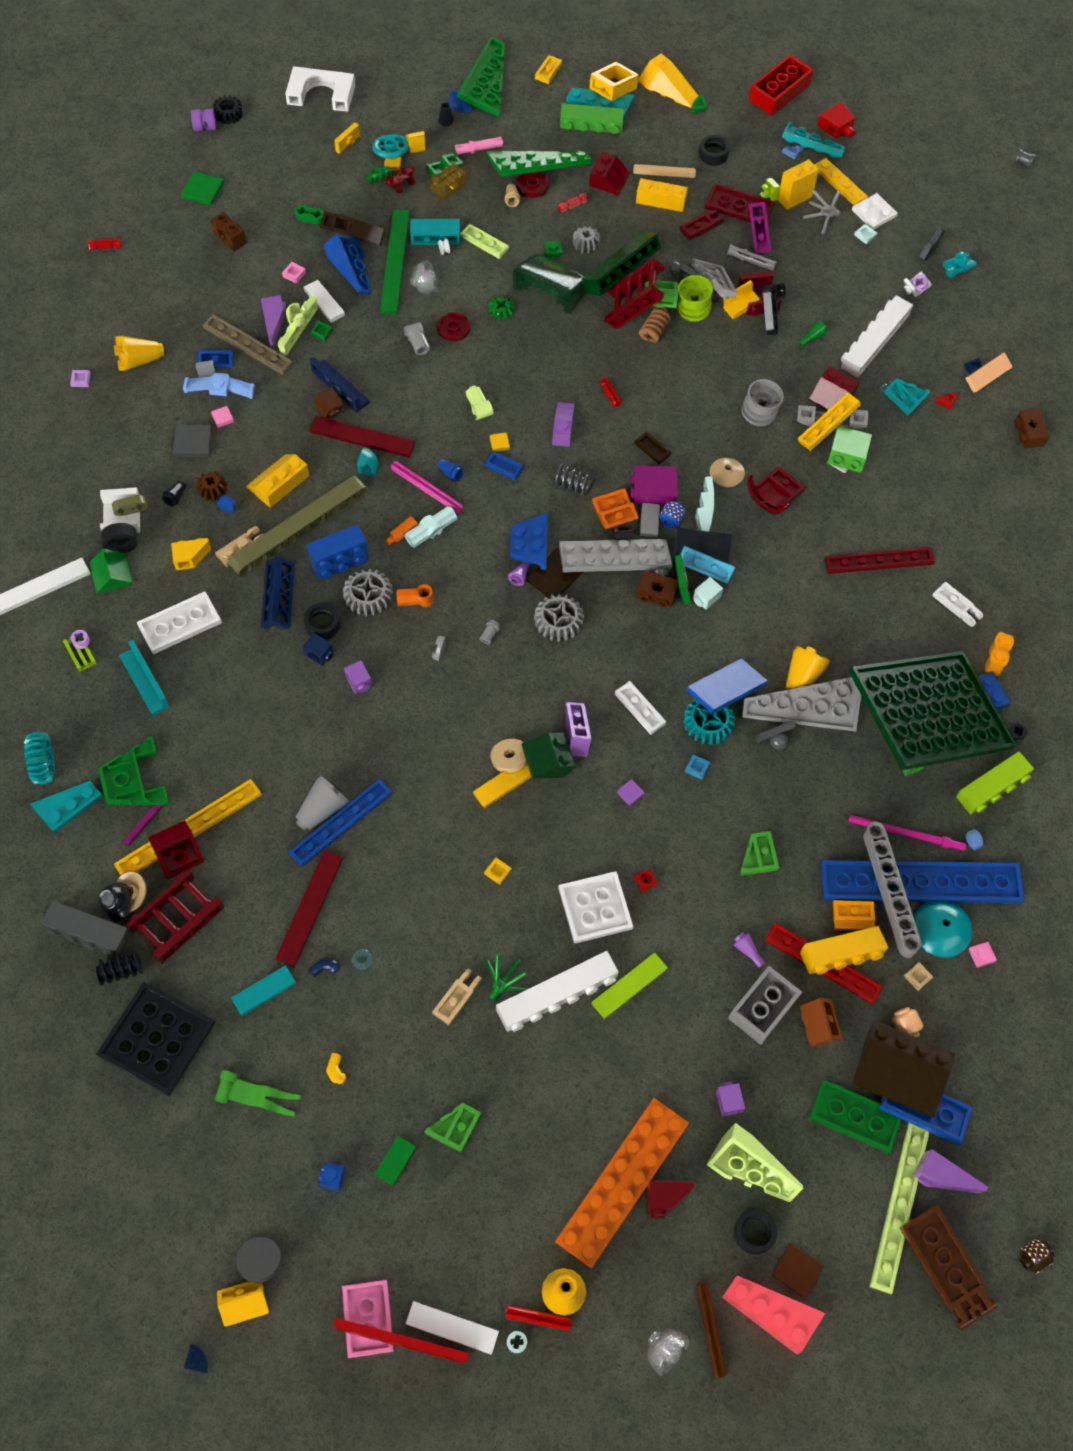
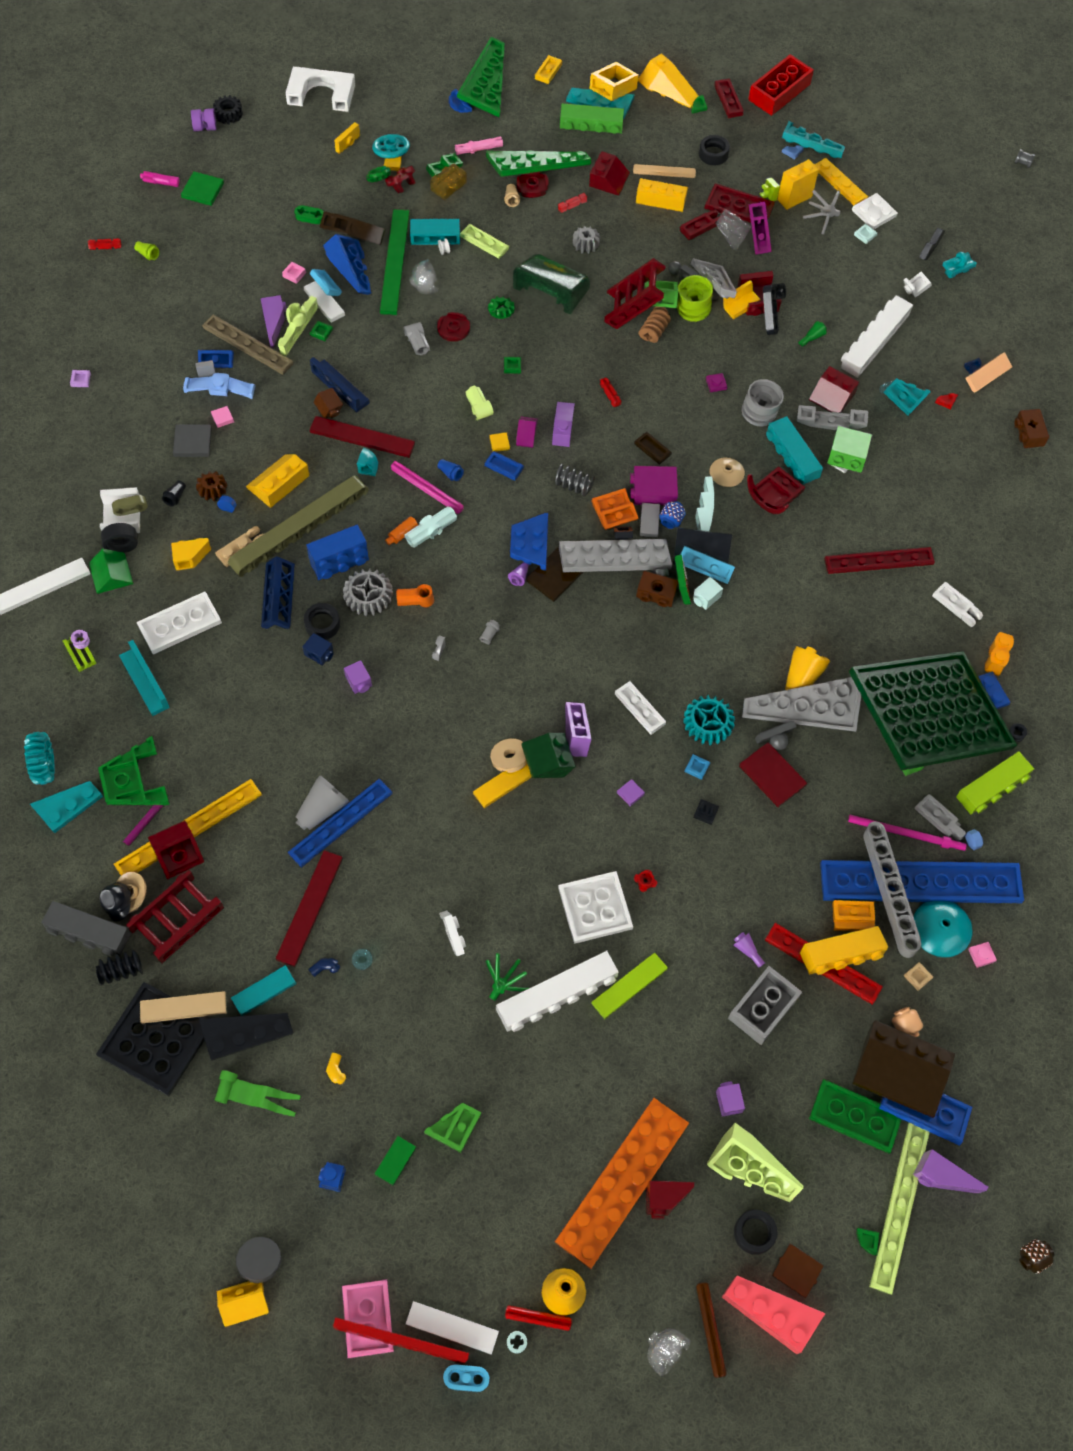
(136, 352): yellow cone -> none
(149, 251): none -> lime cone
(156, 178): none -> dark pink piece
(183, 1007): none -> tan tile
(196, 1360): clear blue tile -> none
(228, 231): reddish brown brick -> none
(236, 1034): none -> black wing
(325, 282): none -> medium azure tile
(416, 141): yellow slope -> none
(445, 115): black cone -> none
(451, 925): none -> white wing
(456, 998): tan hinge -> none
(466, 1378): none -> medium azure plate
(497, 871): yellow tile -> none
(512, 365): none -> green tile
(526, 431): none -> magenta slope
(552, 609): light grey gear -> none
(553, 248): green plate -> none
(621, 263): dark green brick -> none
(706, 812): none -> black tile
(716, 382): none -> magenta plate
(726, 686): tile -> none
(728, 98): none -> dark red plate
(733, 228): none -> clear wing
(743, 253): light grey pin -> none
(760, 855): bright green wing -> none
(773, 774): none -> dark red tile
(794, 450): none -> teal brick
(820, 1022): dark orange brick -> none
(829, 421): yellow plate -> none
(837, 121): red torso -> none
(868, 1240): none -> green tile
(920, 288): lavender bush -> none
(940, 817): none -> light grey hinge
(948, 1266): reddish brown hinge -> none

